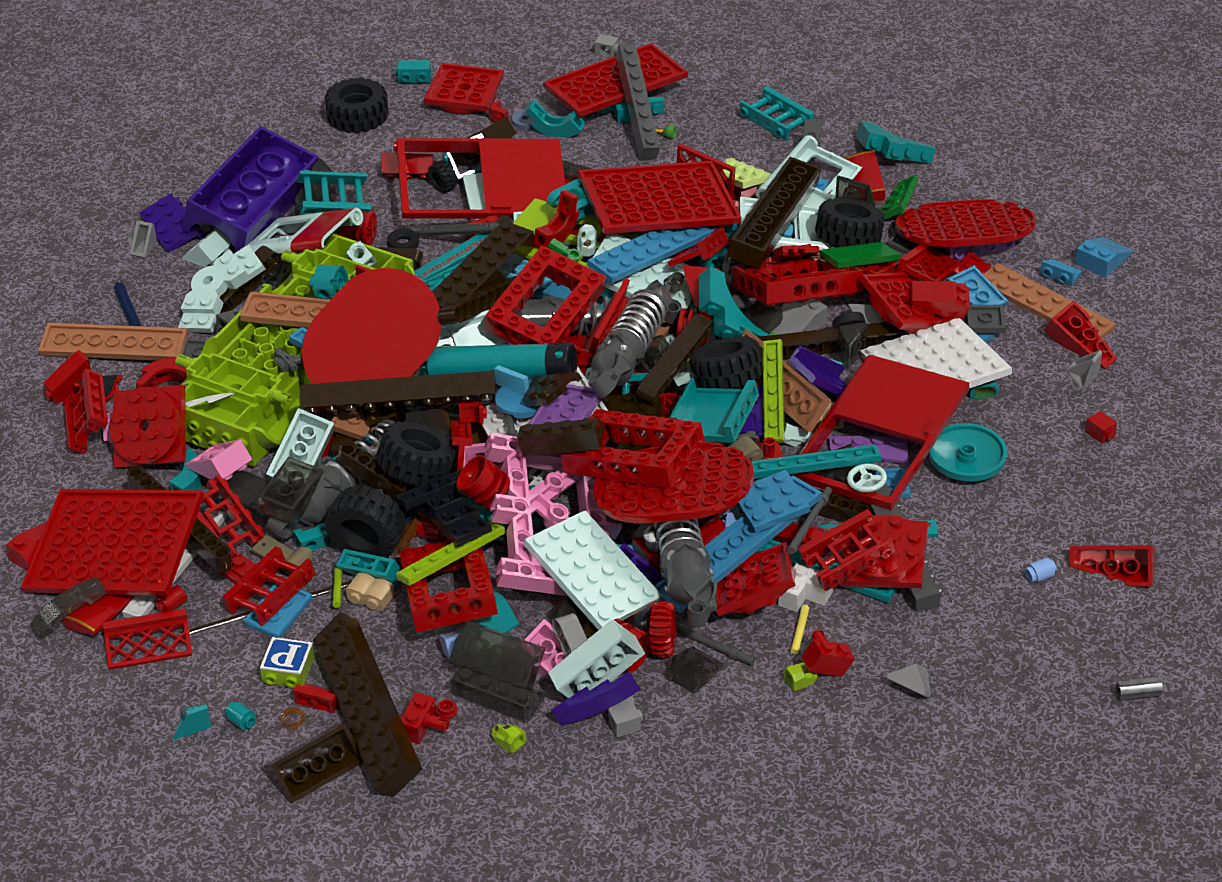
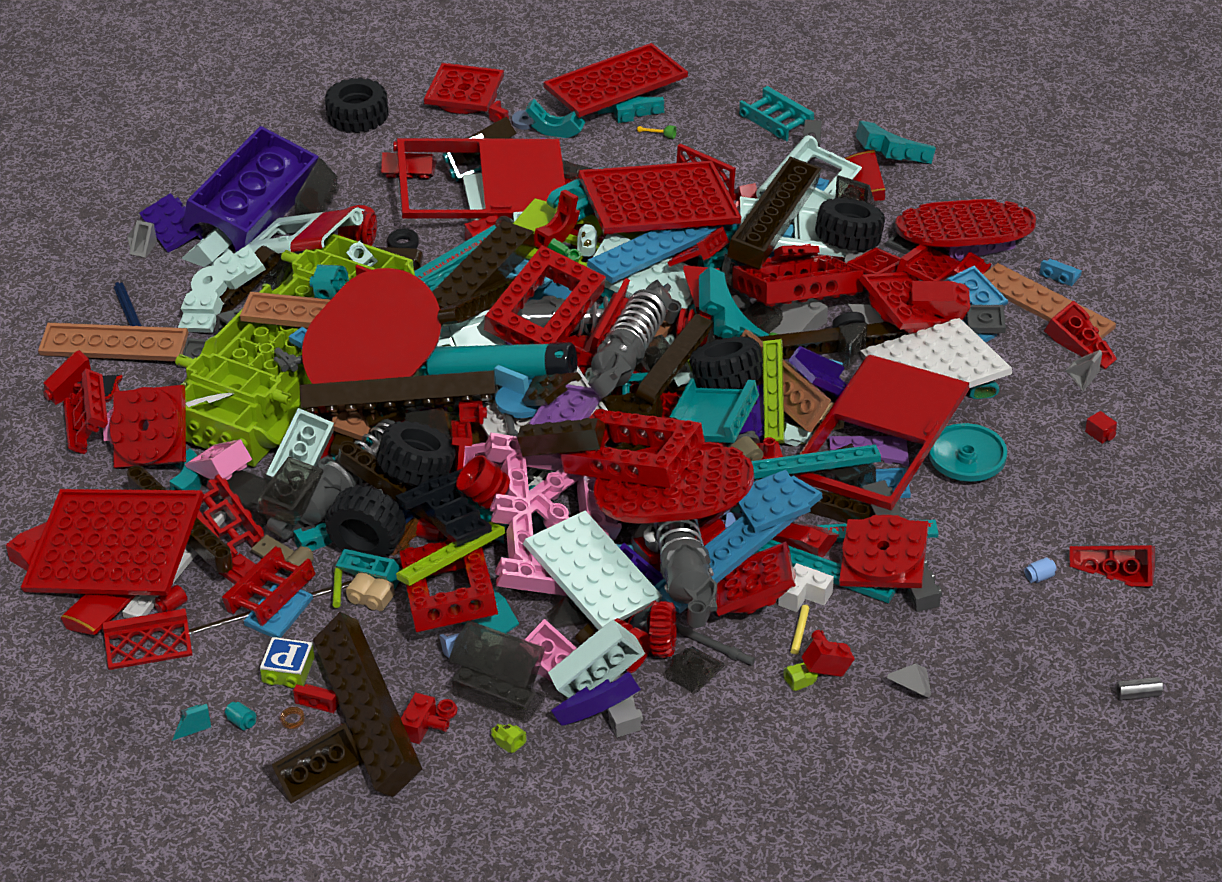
(64, 604): clear smoke slope -> none
(161, 372): red arch -> none
(325, 178): teal fence -> none
(413, 71): teal brick -> none
(442, 176): black tyre -> none
(454, 229): dark grey axle -> none
(568, 633): light grey beam -> none
(606, 45): light grey brick -> none
(637, 102): dark grey brick -> none
(675, 281): clear smoke plate -> none
(746, 174): yellowish green plate -> none
(809, 520): dark grey bar -> none
(840, 538): red fence -> none
(859, 255): green tile -> none
(868, 481): light aqua piece -> none
(900, 199): green wing -> none
(1101, 255): dark azure slope -> none

